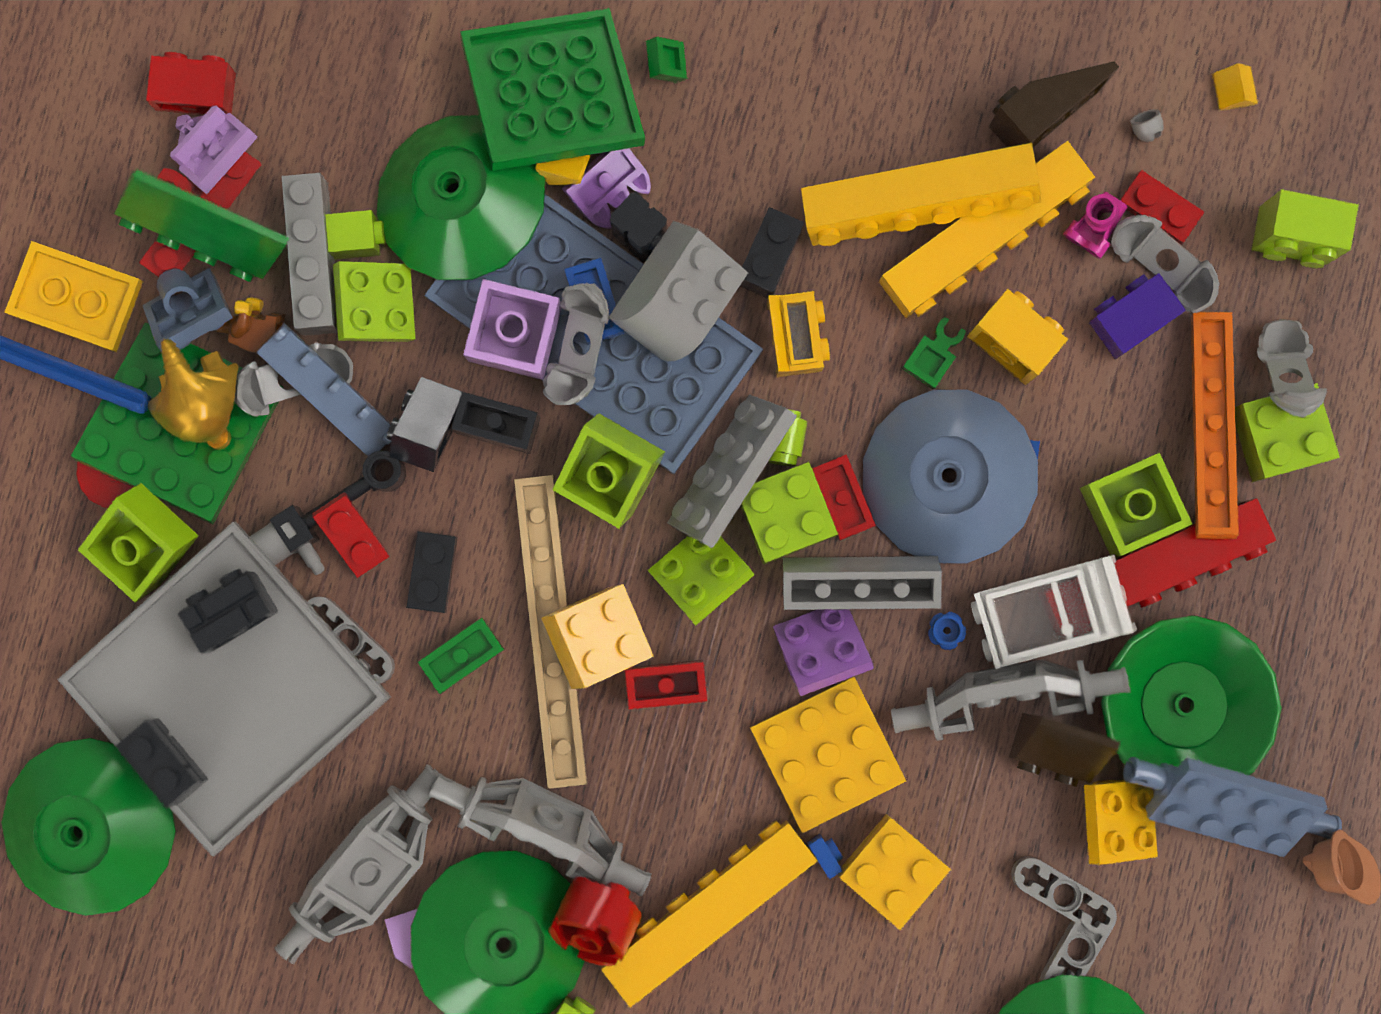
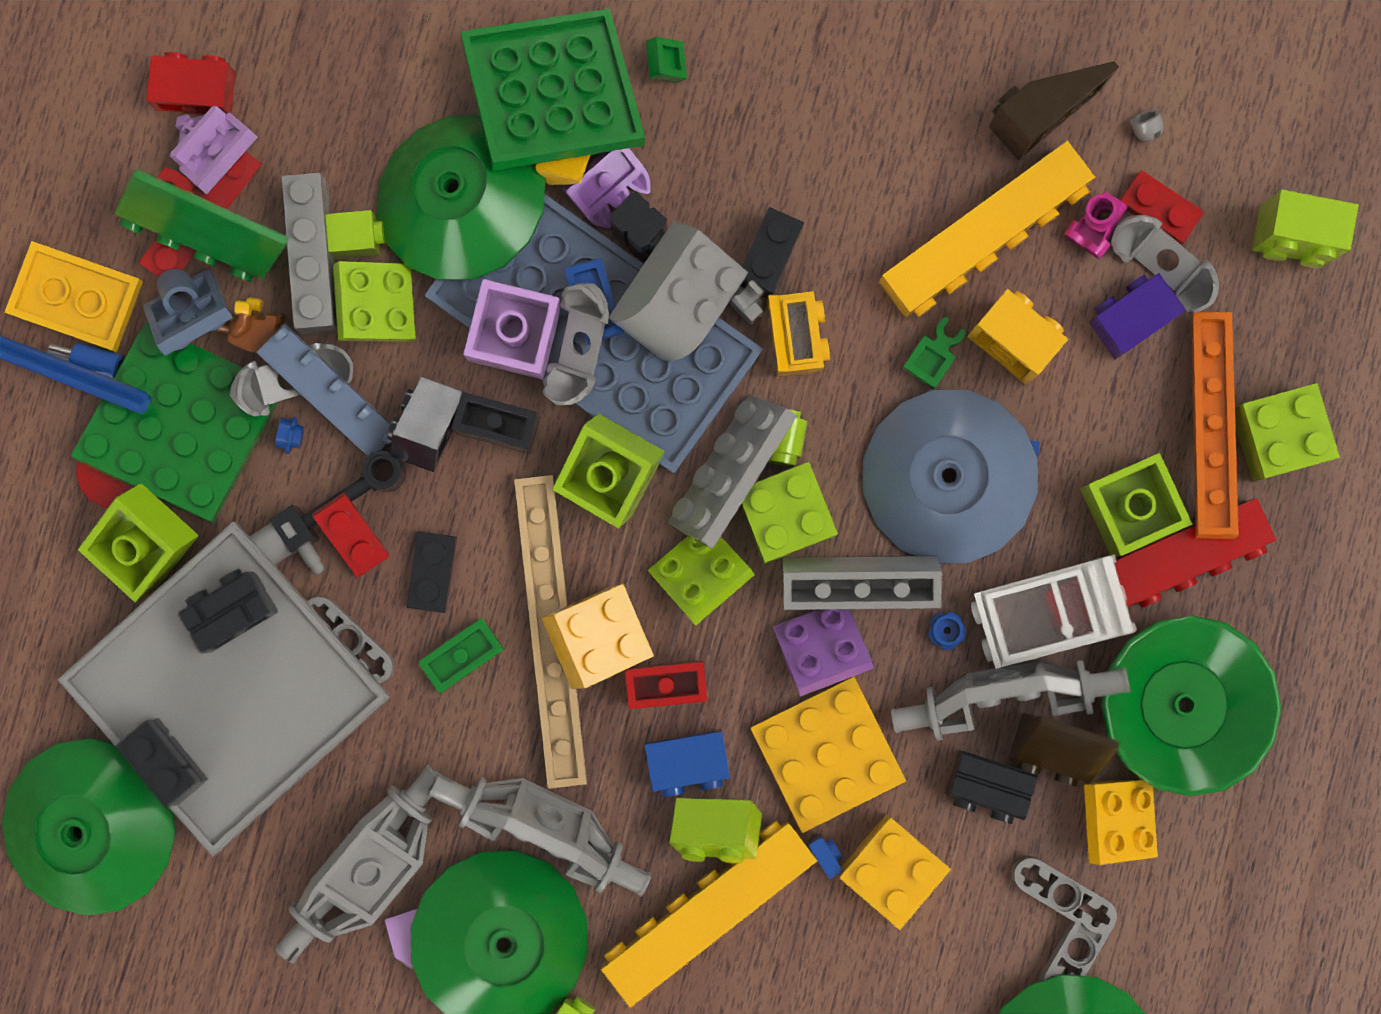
(90, 357): none -> blue piece
(193, 403): pearl gold piece -> none
(289, 434): none -> blue plate
(596, 921): red brick -> none
(687, 762): none -> blue brick
(716, 829): none -> lime brick
(747, 303): none -> light grey plate
(843, 497): red plate -> none
(921, 195): yellow brick -> none
(992, 786): none -> black brick
(1231, 805): sand blue plate -> none
(1235, 87): yellow slope -> none
(1285, 350): light grey piece -> none
(1345, 867): nougat piece -> none

